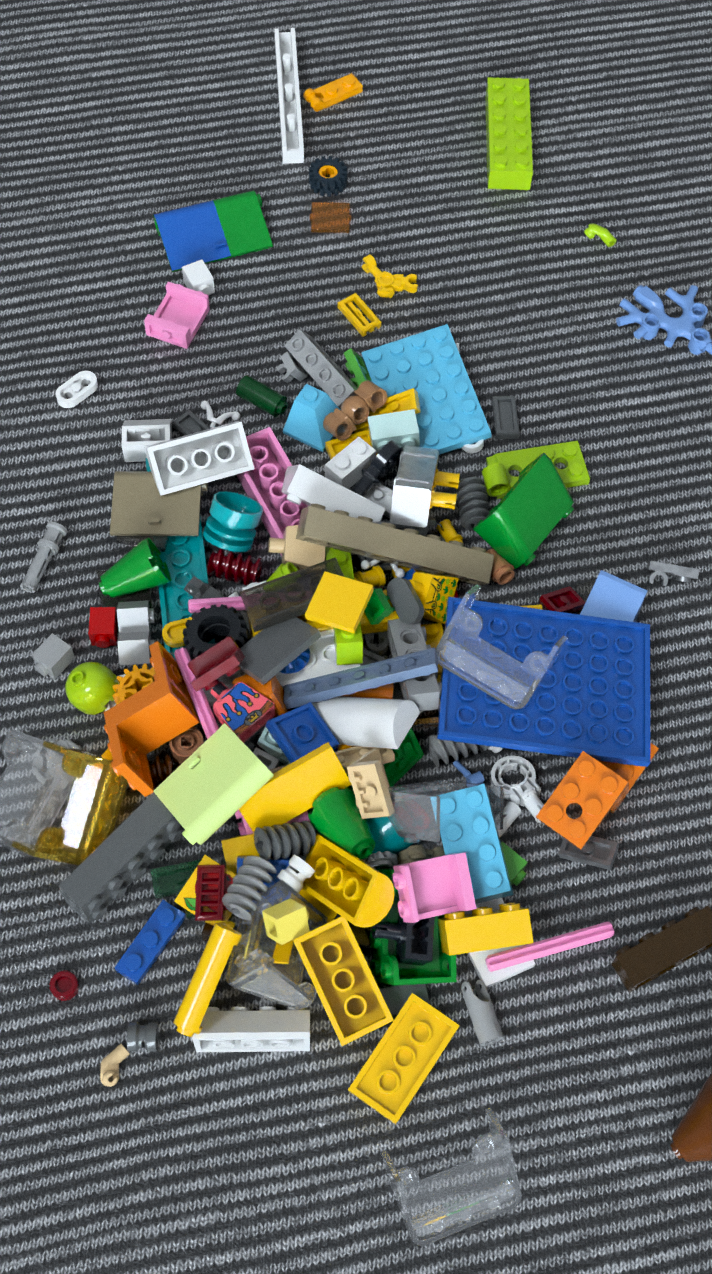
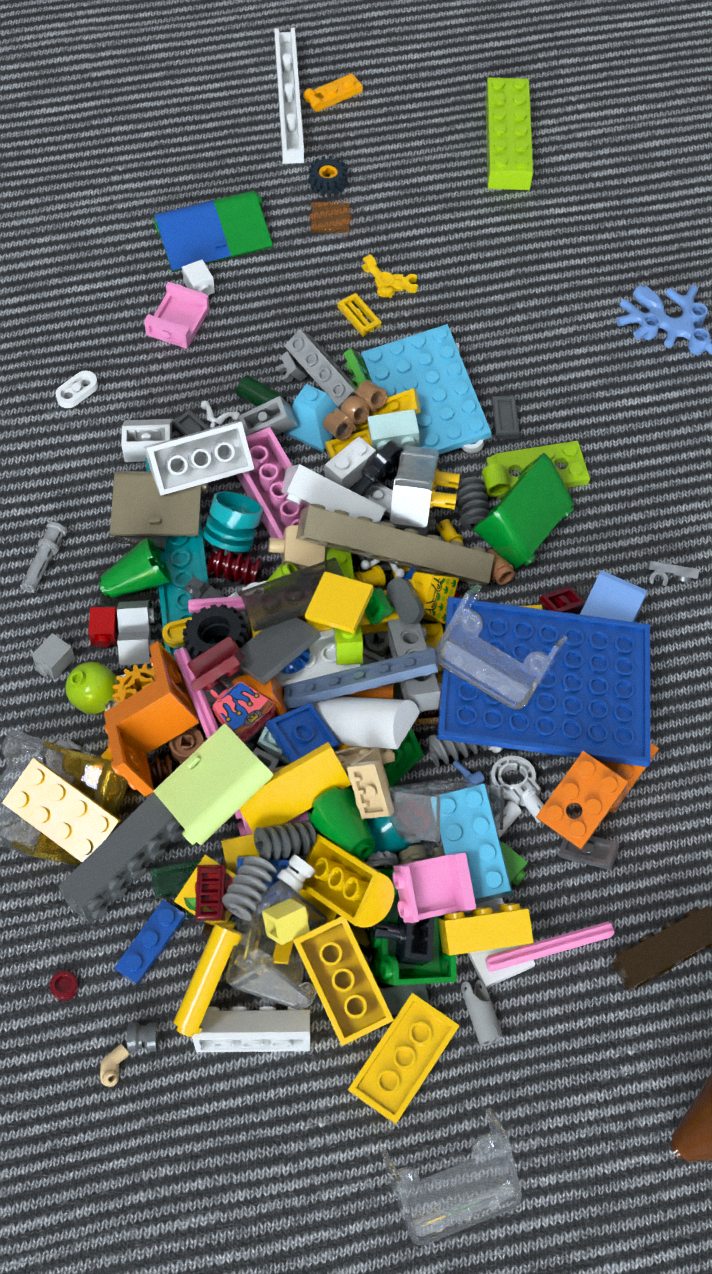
(60, 810): none -> plate
(273, 414): none -> light grey brick
(601, 232): lime arm -> none

